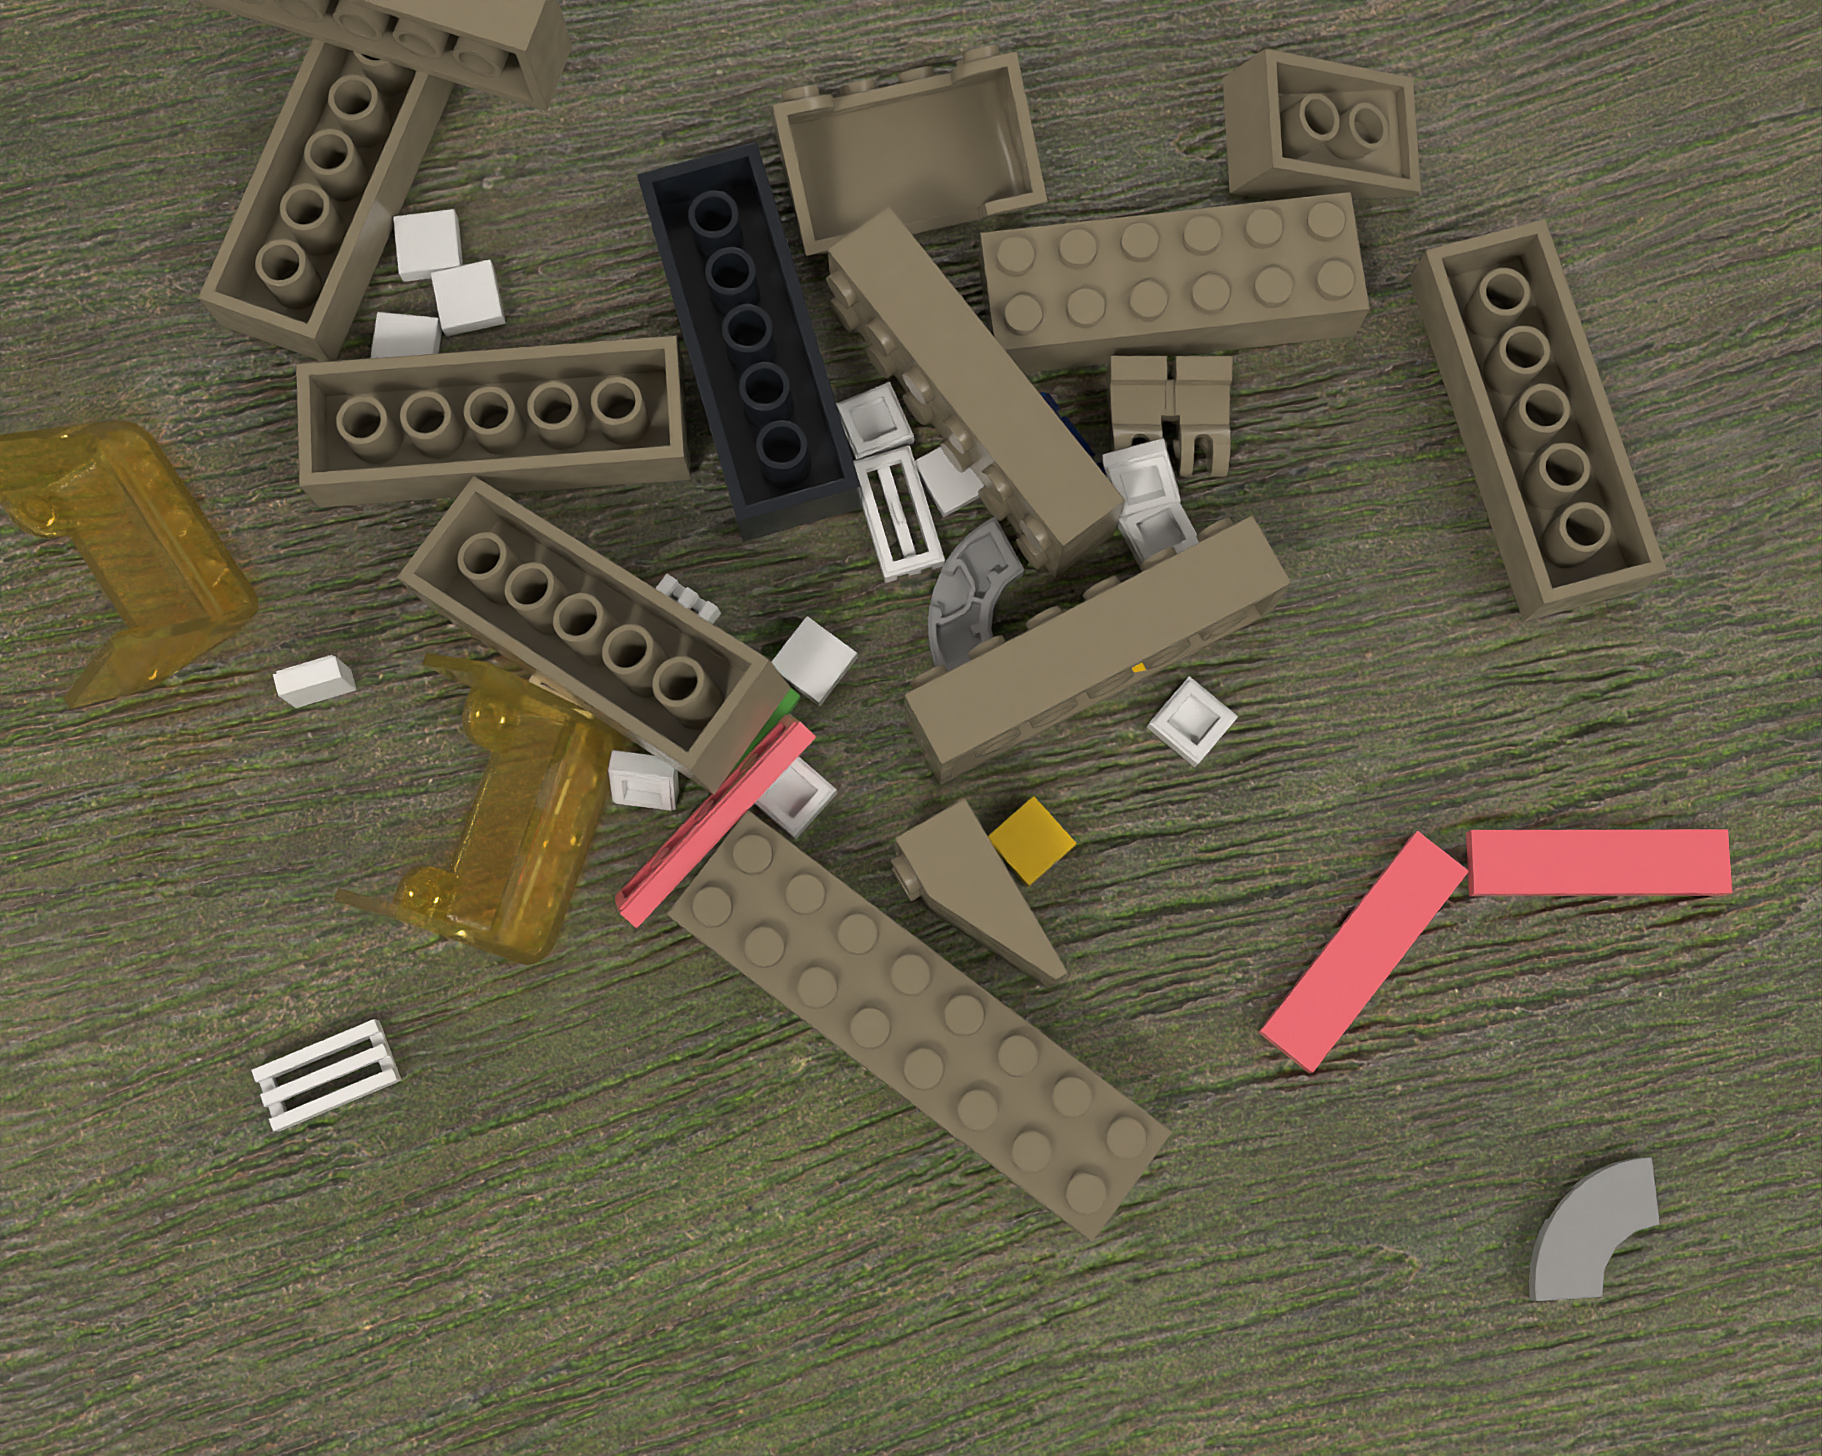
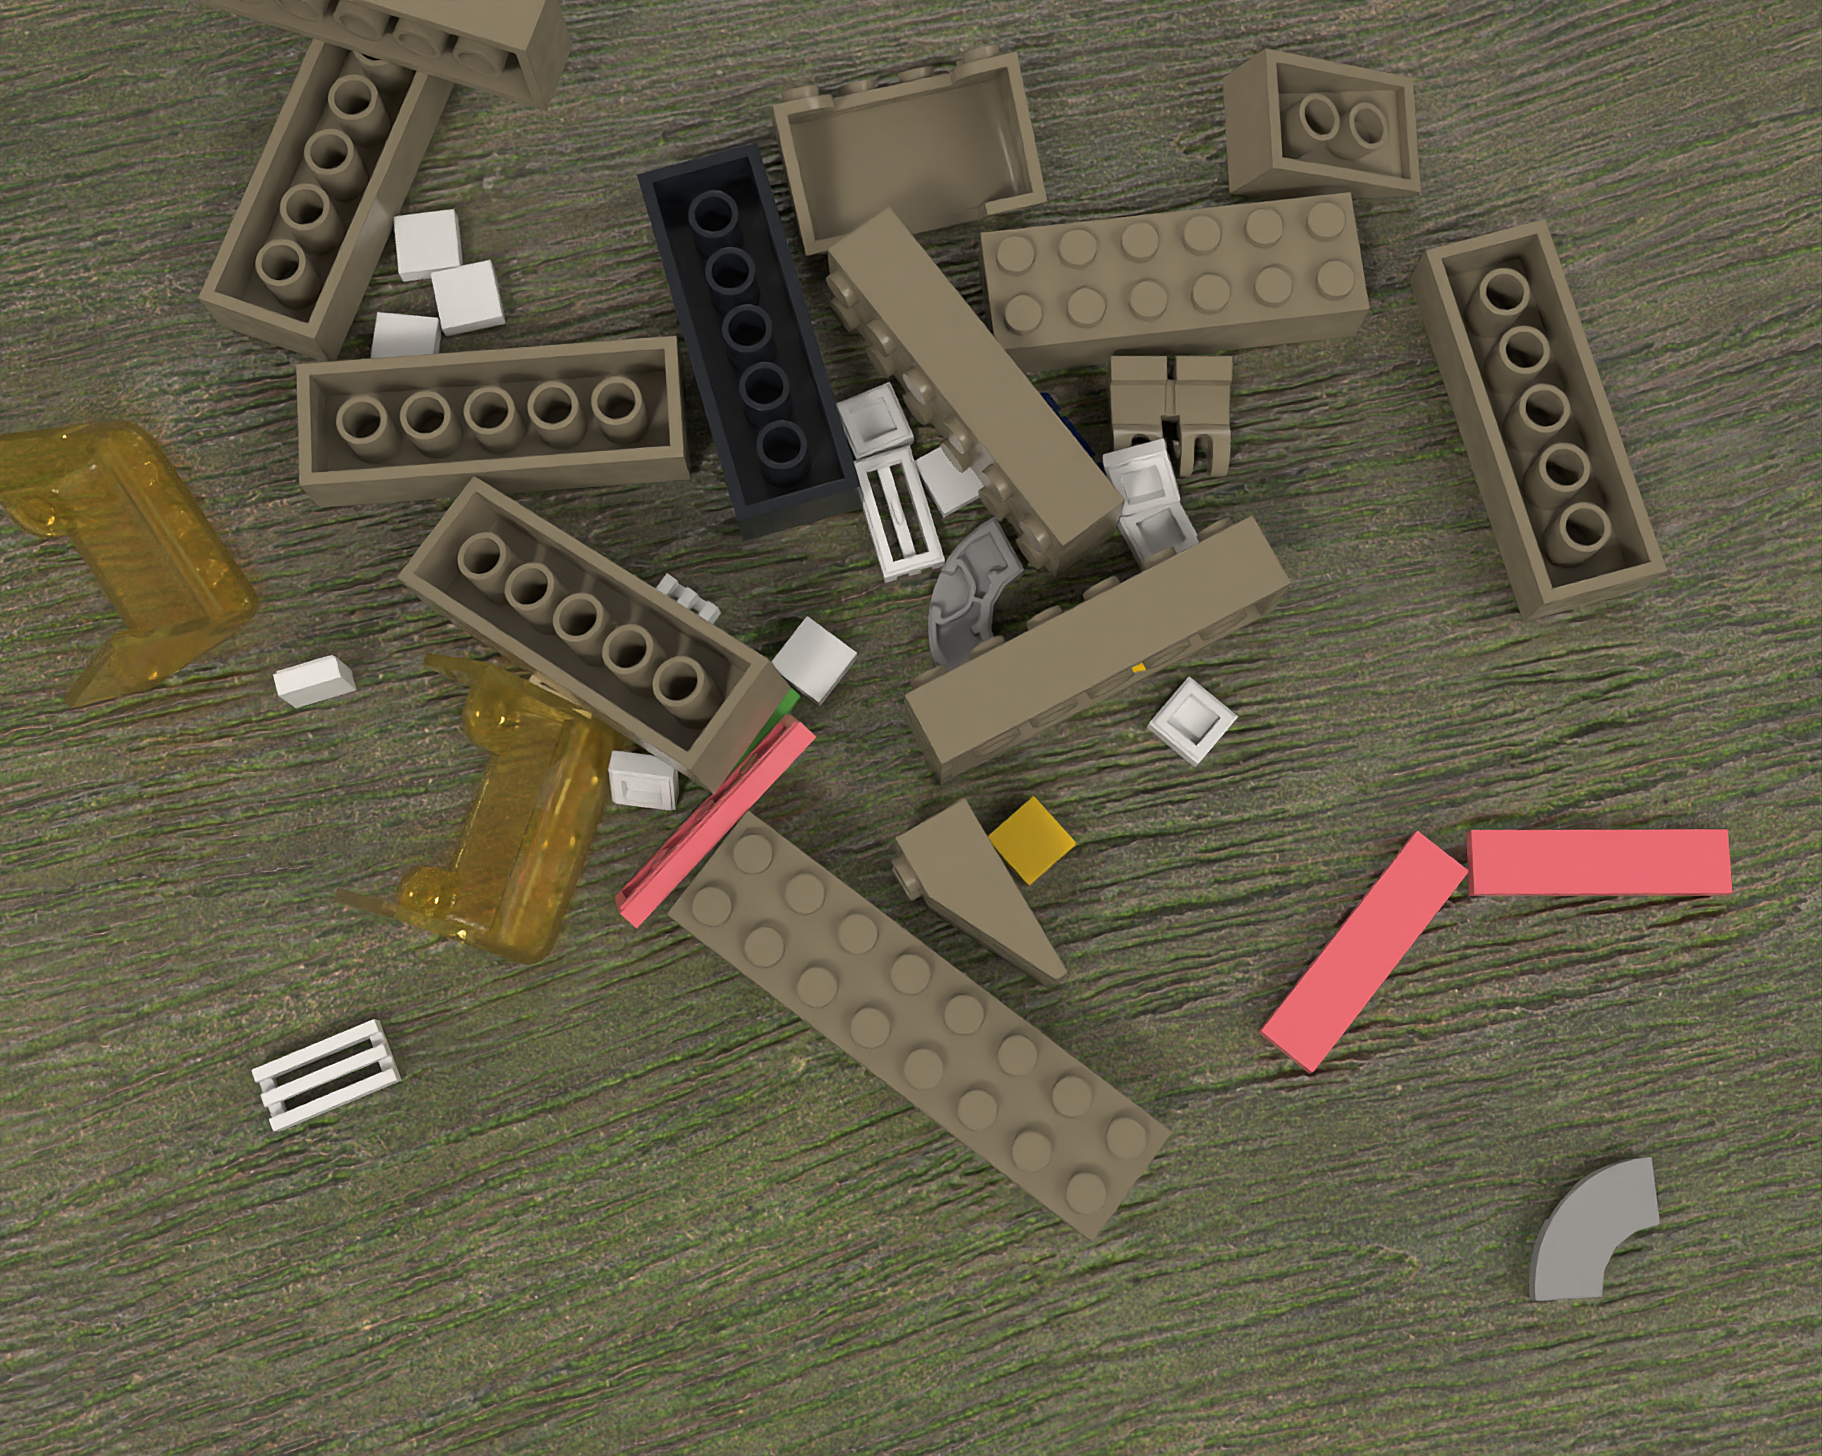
(796, 798): white tile -> none

